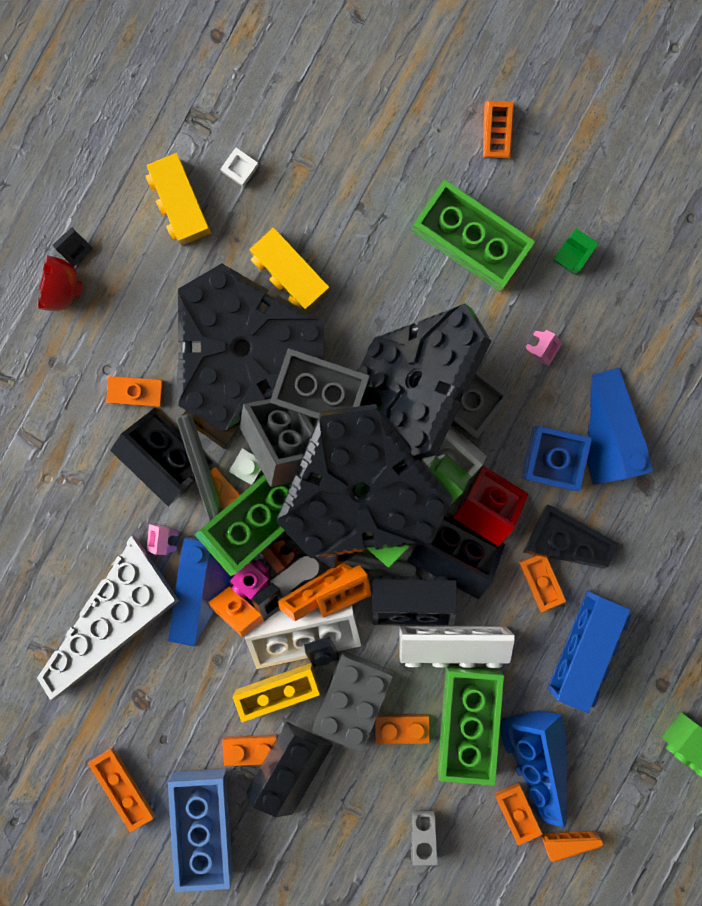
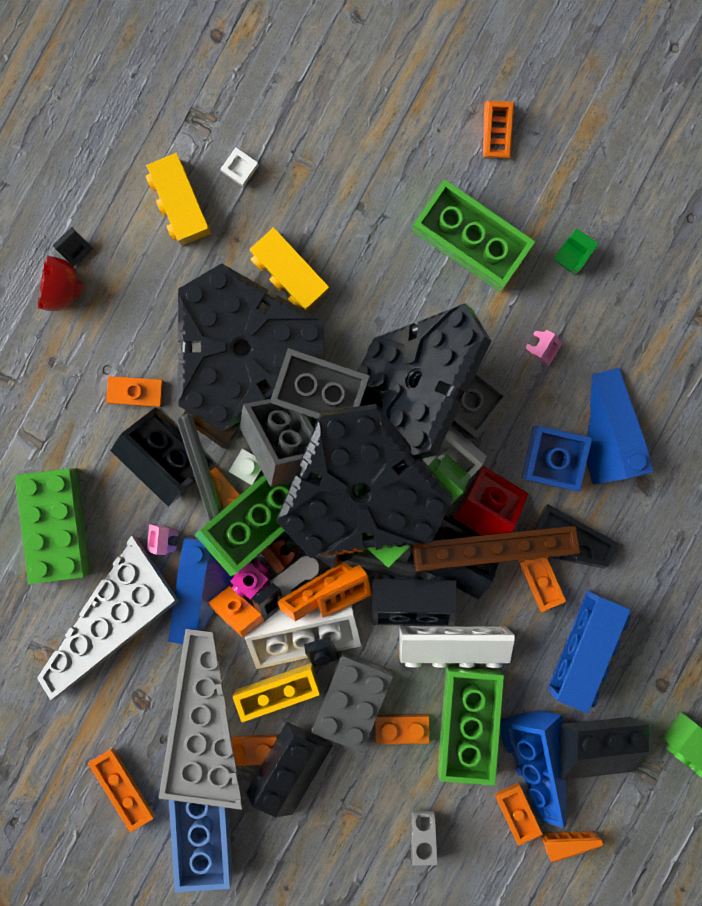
(52, 525): none -> bright green brick
(199, 745): none -> light grey wing
(496, 548): none -> reddish brown plate
(602, 747): none -> black slope

